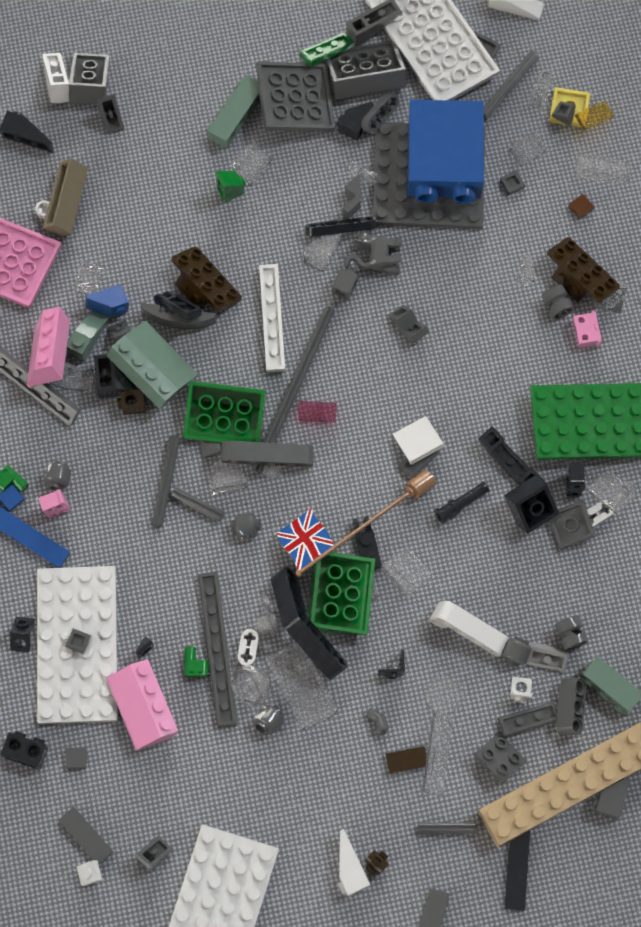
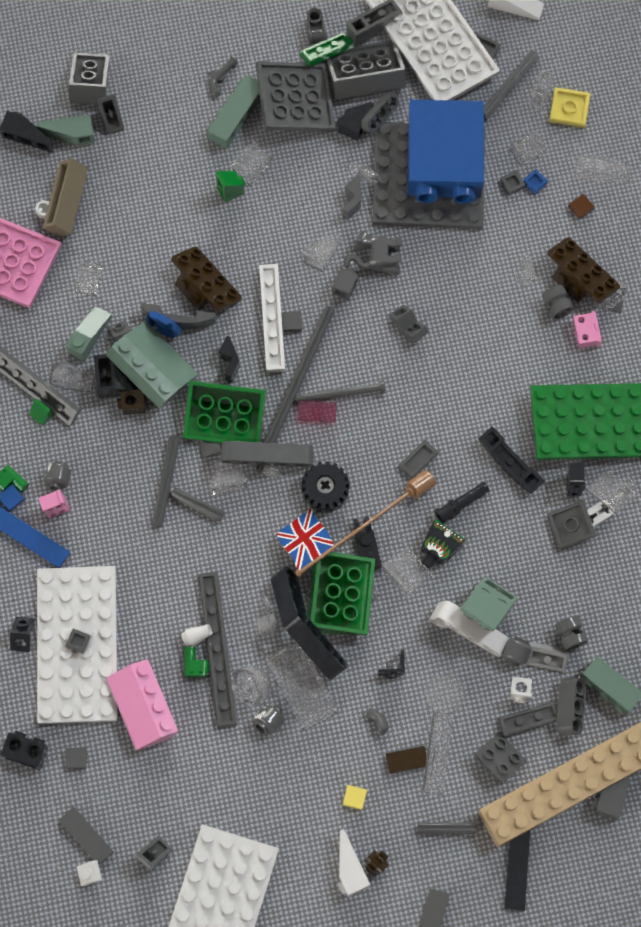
(40, 412): none -> green slope
(48, 347): bright pink slope -> none
(56, 78): white slope -> none
(70, 130): none -> sand green slope
(108, 302): blue slope -> none
(144, 647): black slope -> none
(164, 324): none -> blue tile
(178, 305): black hinge -> none
(196, 635): none -> white cone
(220, 75): none -> dark grey piece
(228, 353): none -> black slope
(243, 647): white beam -> none
(246, 526): dark grey head -> none
(292, 321): none -> dark grey tile
(315, 29): none -> dark grey piece
(325, 499): none -> black bush
(341, 226): black beam -> none
(342, 392): none -> dark grey bar
(354, 797): none -> light yellow tile
(418, 440): white tile -> none
(440, 544): none -> torso
(488, 604): none -> sand green slope
(531, 504): black brick -> none
(535, 182): none -> blue tile
(564, 112): dark grey slope -> none
(594, 115): clear yellow tile -> none

